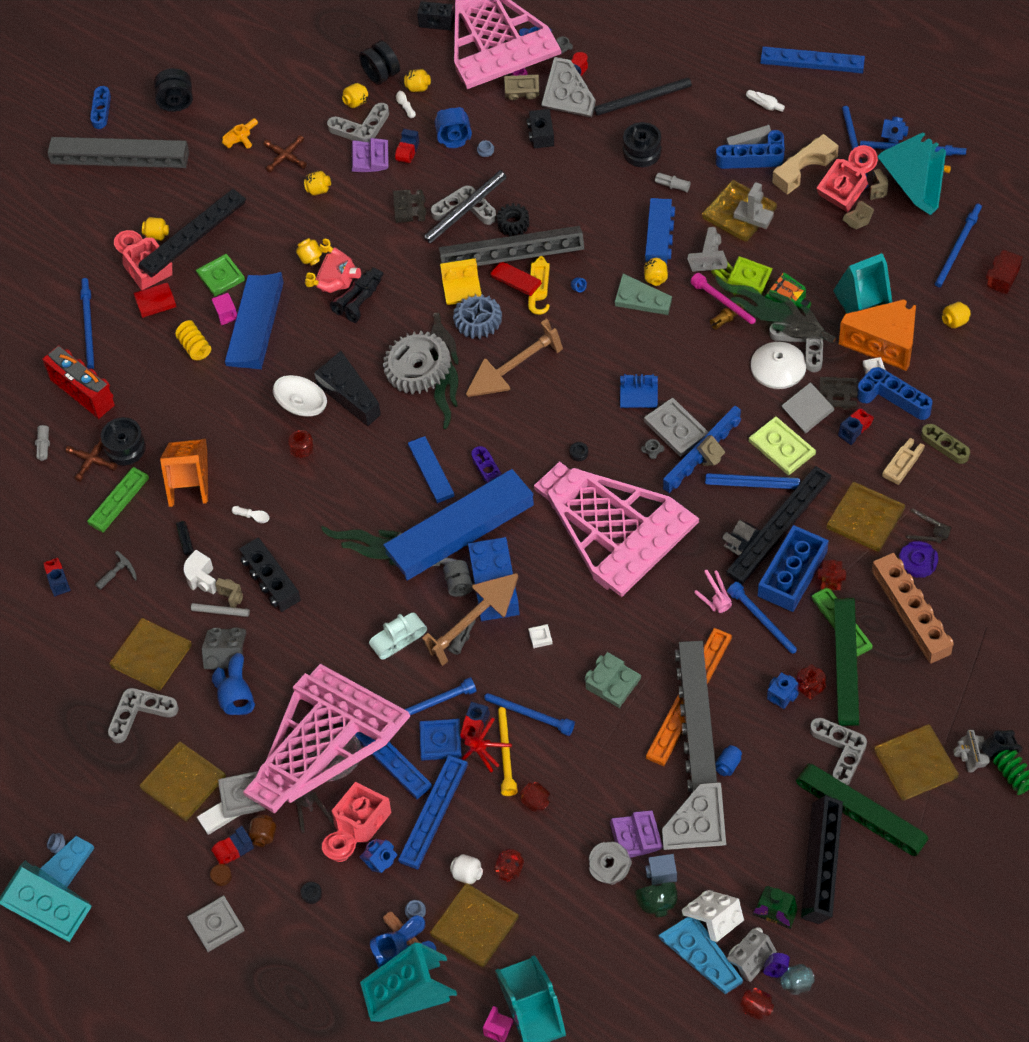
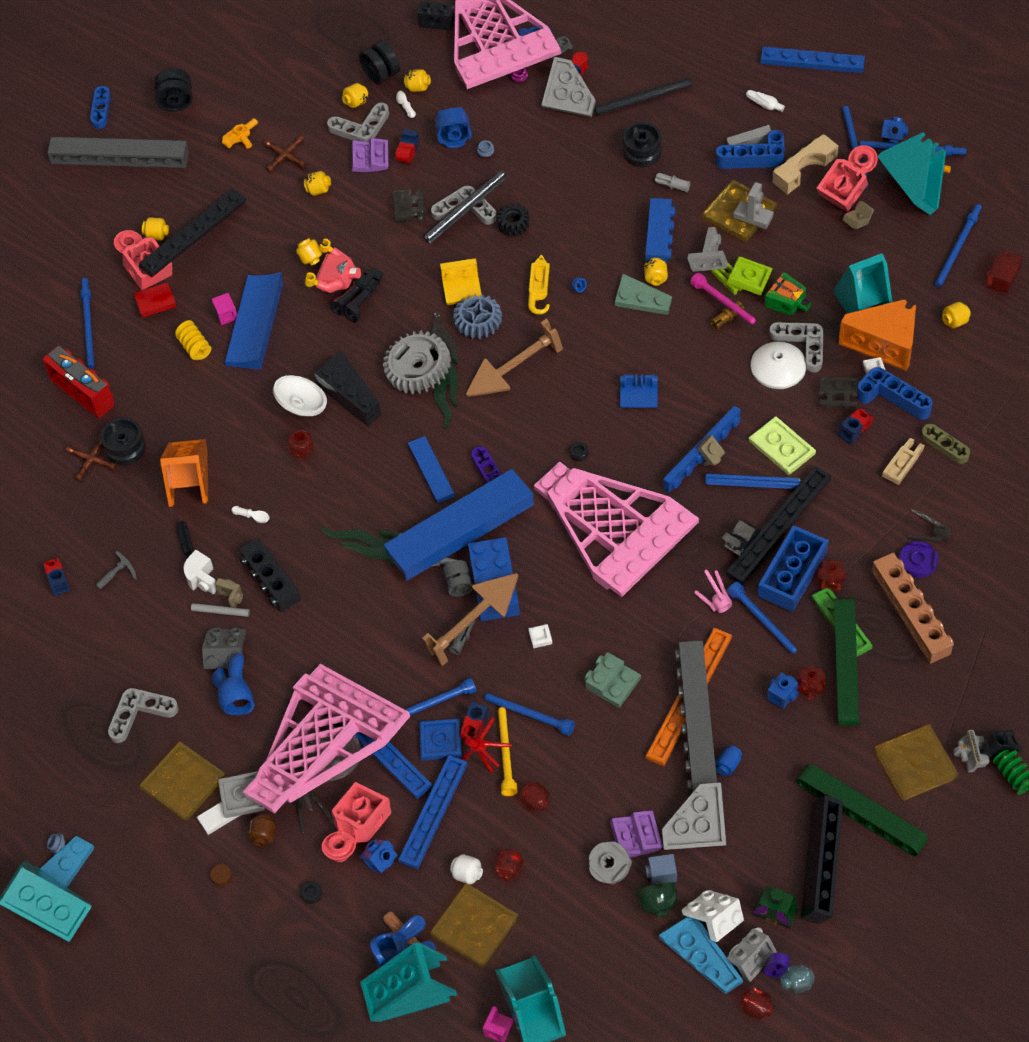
(42, 442): light grey axle -> none
(118, 499): bright green tile -> none
(150, 654): clear yellow plate -> none
(215, 923): light grey tile -> none
(220, 275): bright green tile -> none
(232, 847): leg -> none
(397, 635): light aqua piece -> none
(415, 908): sand blue plate -> none
(516, 246): dark grey brick -> none
(516, 278): red tile -> none
(521, 86): dark tan bracket -> none
(541, 128): black brick -> none
(652, 443): dark grey plate -> none
(676, 427): light grey plate -> none
(786, 312): piece -> none
(808, 407): light grey tile -> none
(849, 749): light grey beam -> none
(866, 516): clear yellow plate -> none
(880, 185): dark tan bracket -> none

